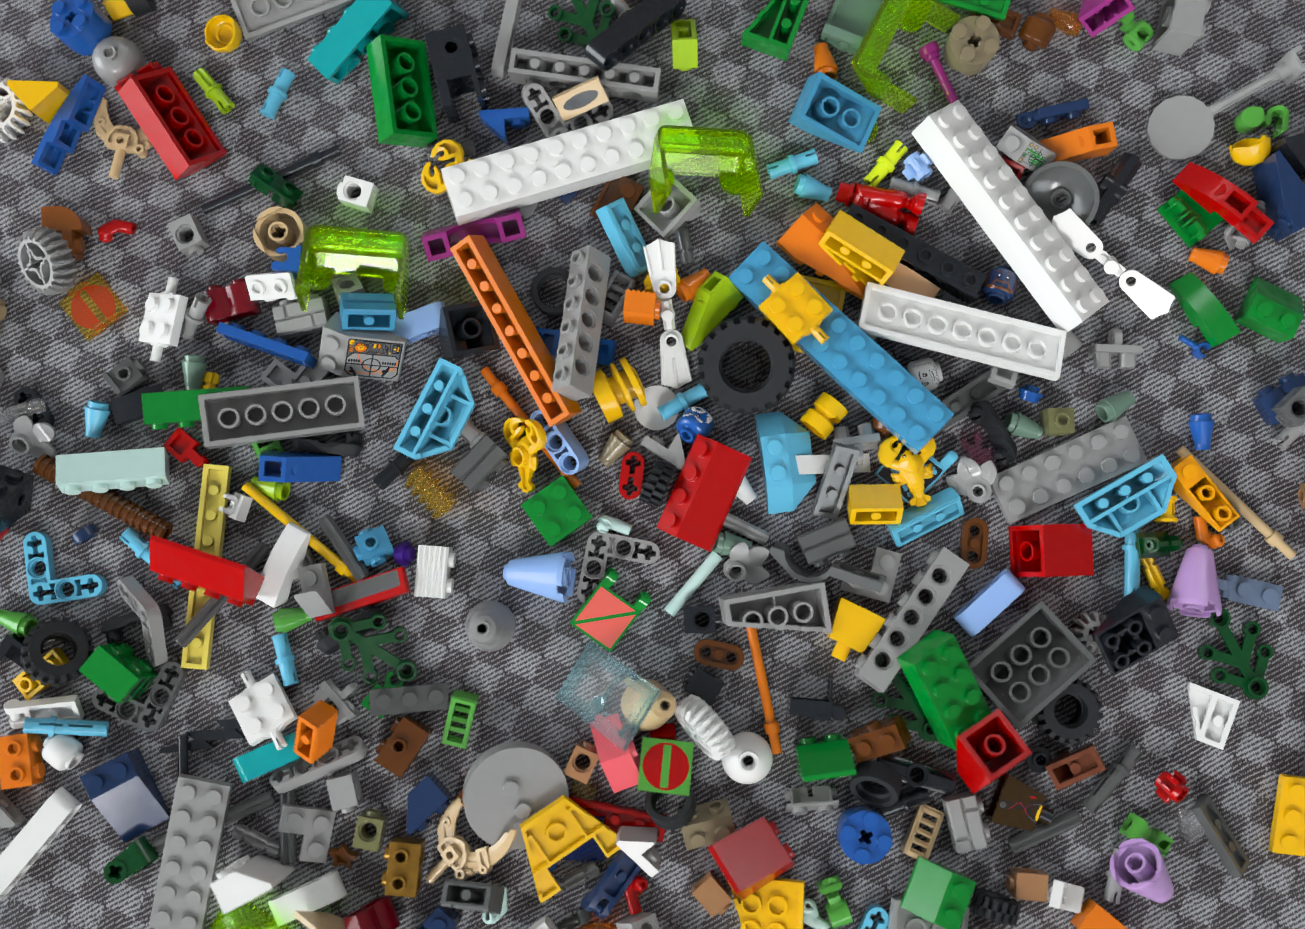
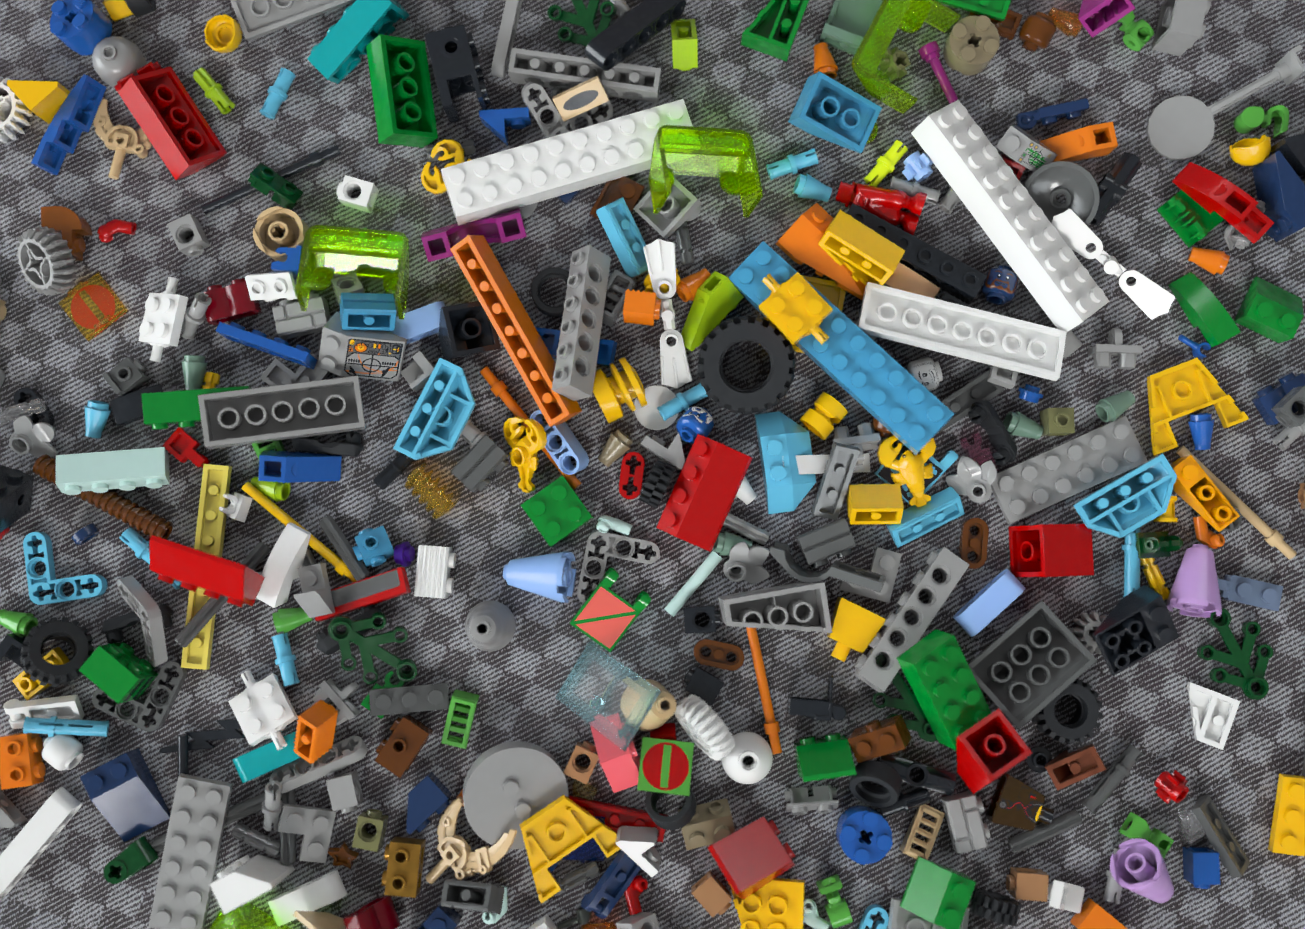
(272, 806): none -> light grey pin
(418, 372): none -> light grey panel
(894, 63): none -> olive gear
(1181, 392): none -> yellow wing
(1201, 866): none -> blue brick

